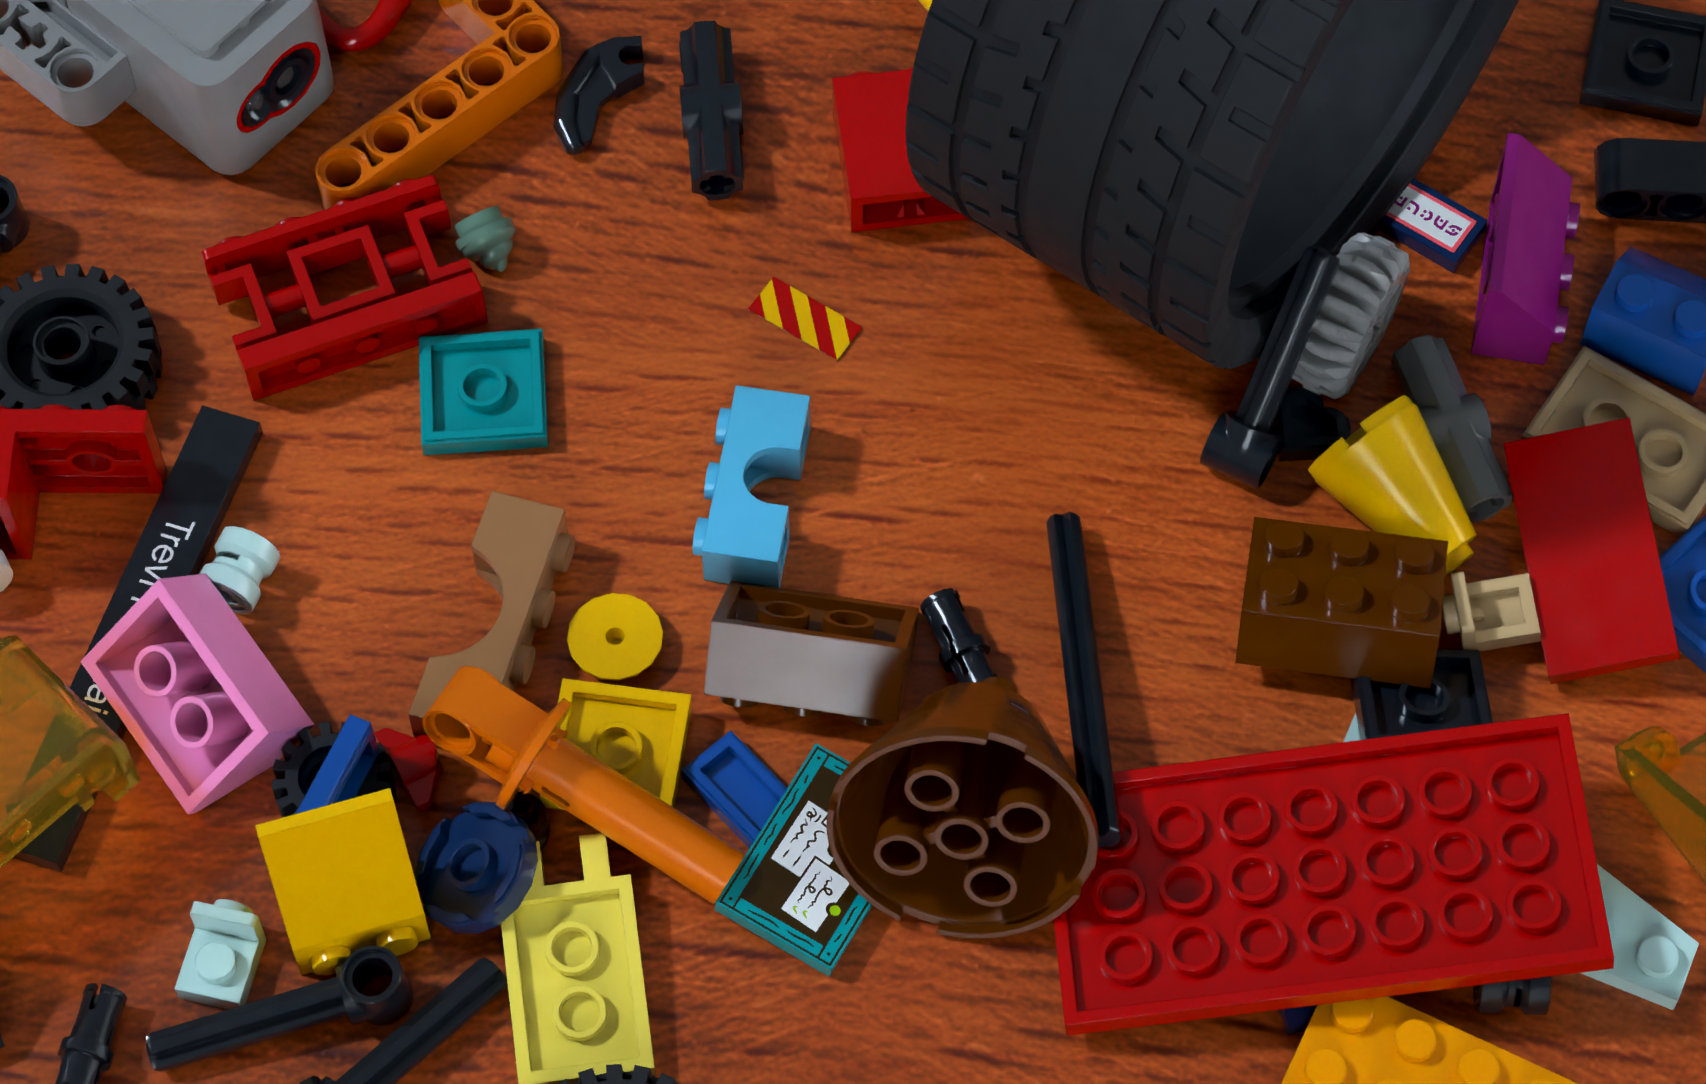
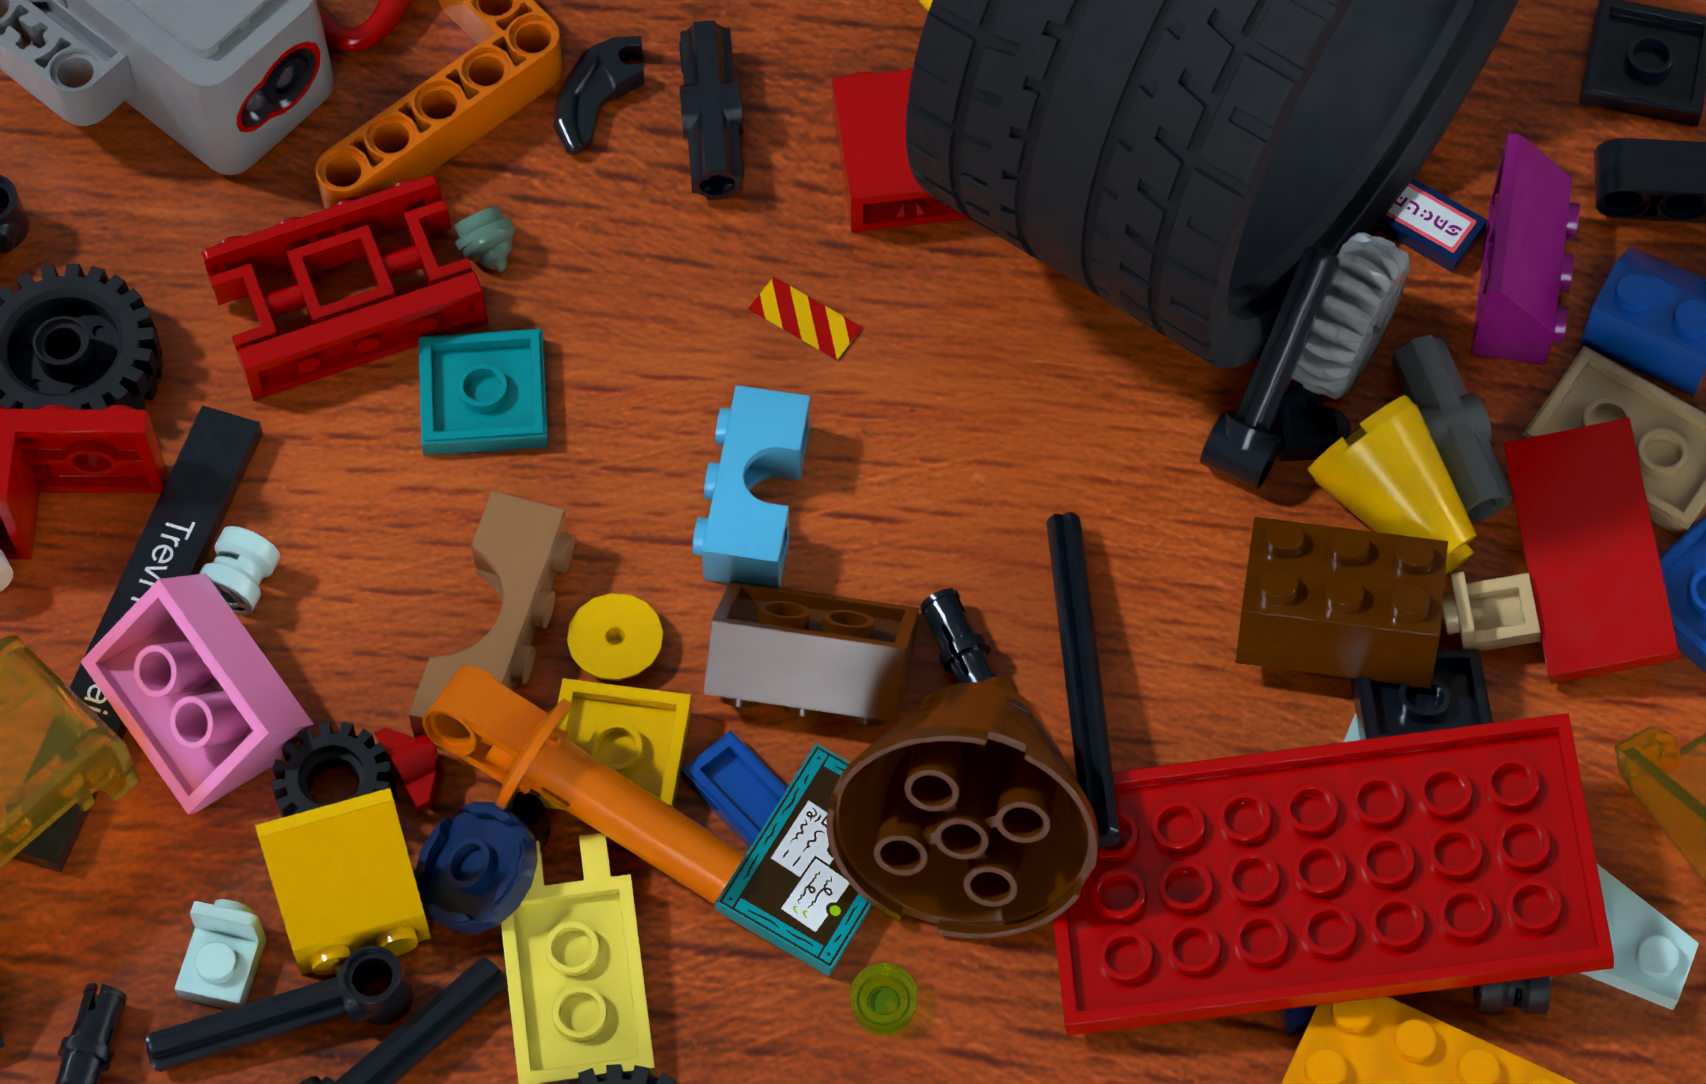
(344, 766): blue tile -> none
(883, 999): none -> clear neon green tile

